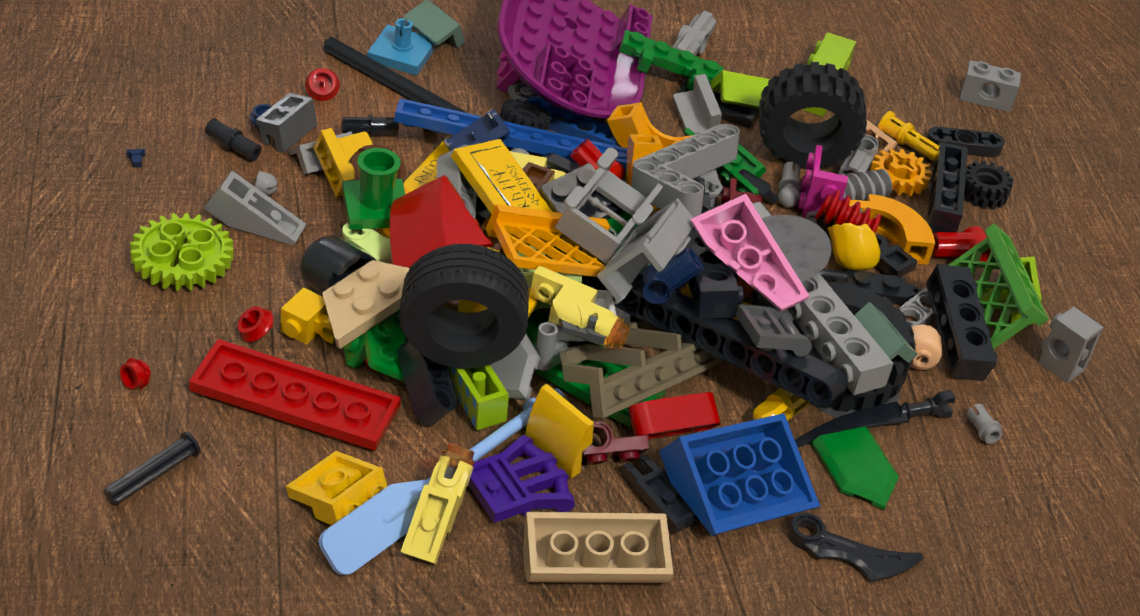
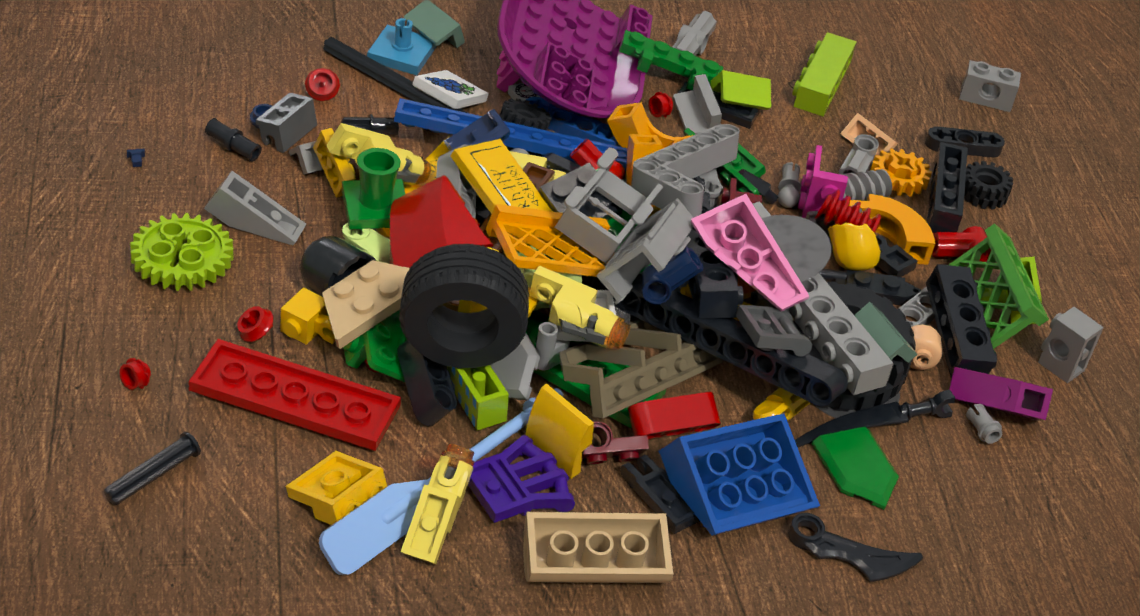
(266, 183): light grey hinge -> none
(351, 141): none -> light yellow plate
(450, 89): none -> white tile
(660, 105): none -> red plate
(807, 88): black tyre -> none
(906, 134): yellow pin -> none
(1001, 393): none -> magenta slope

